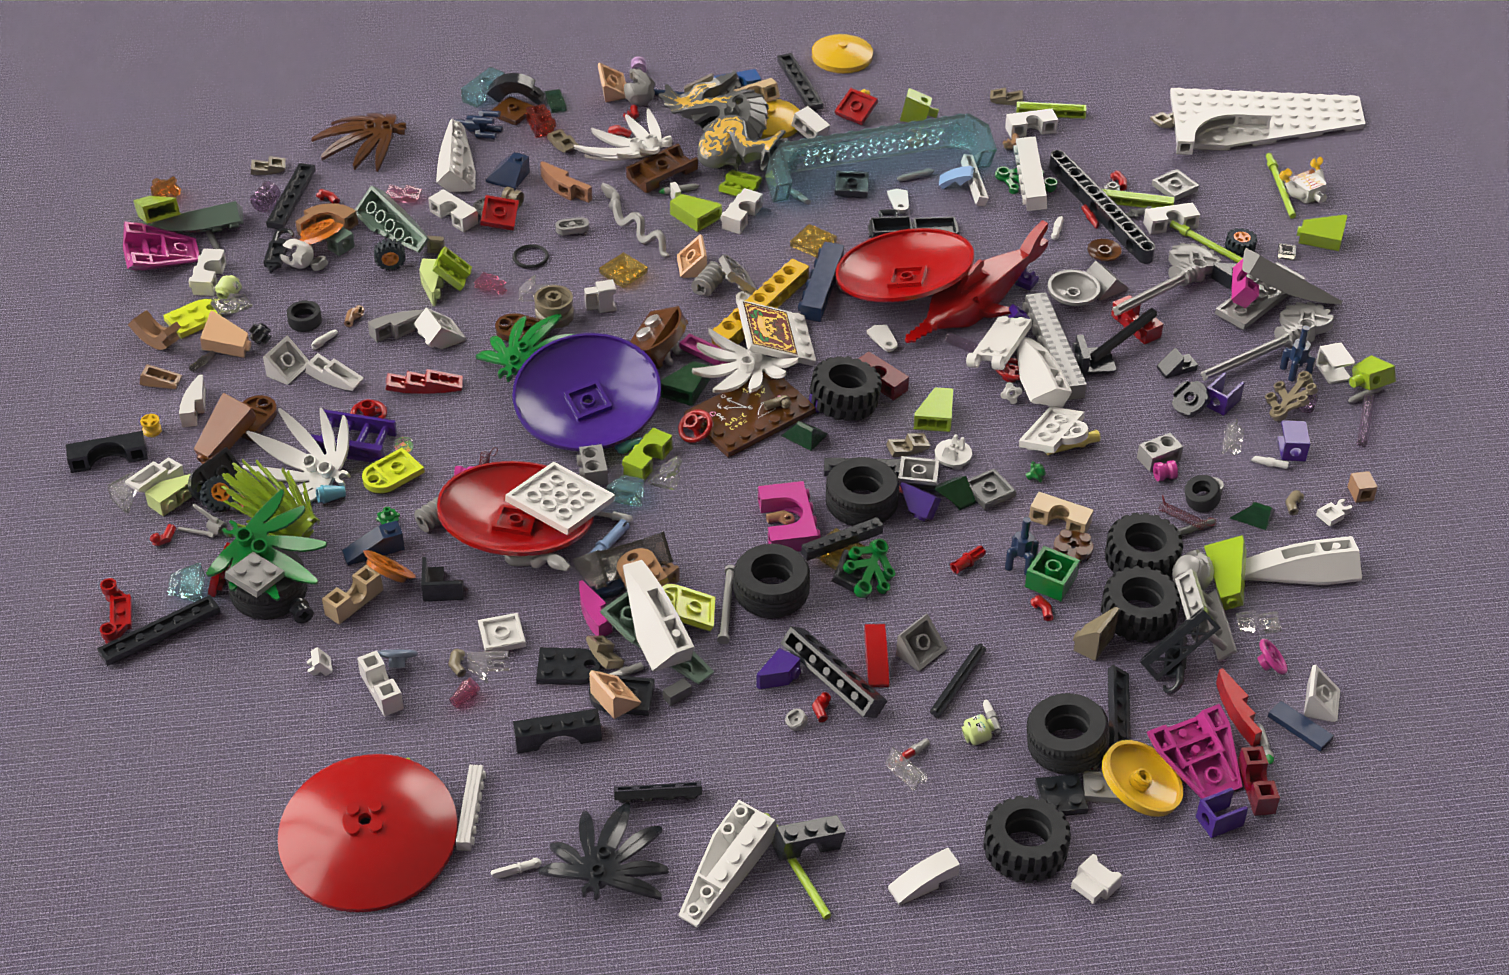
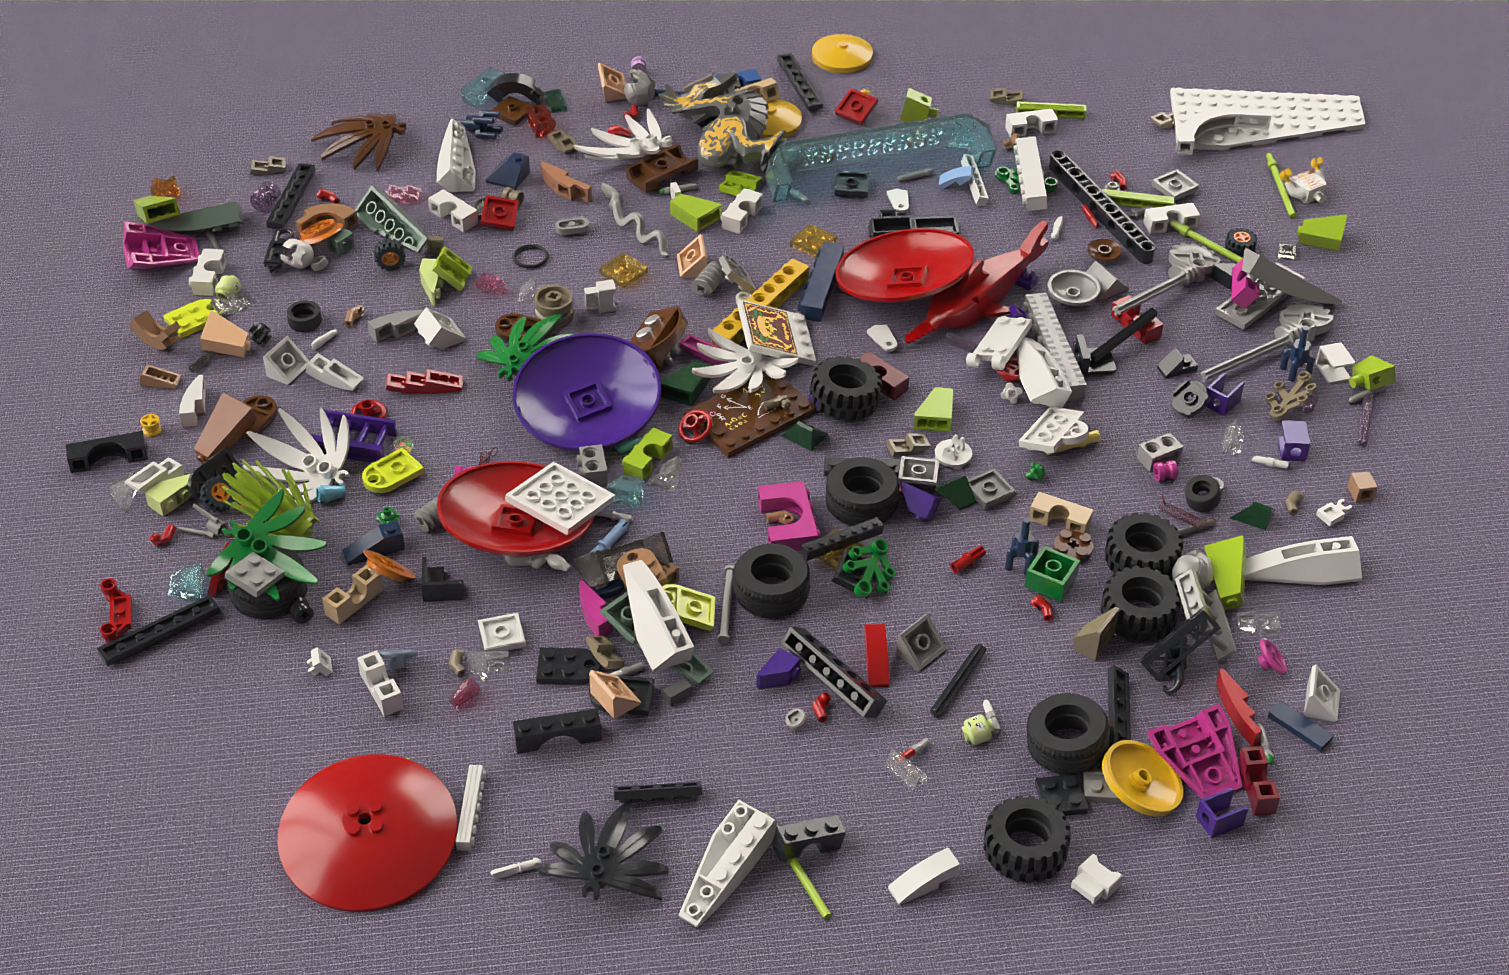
(810, 123): white brick -> none

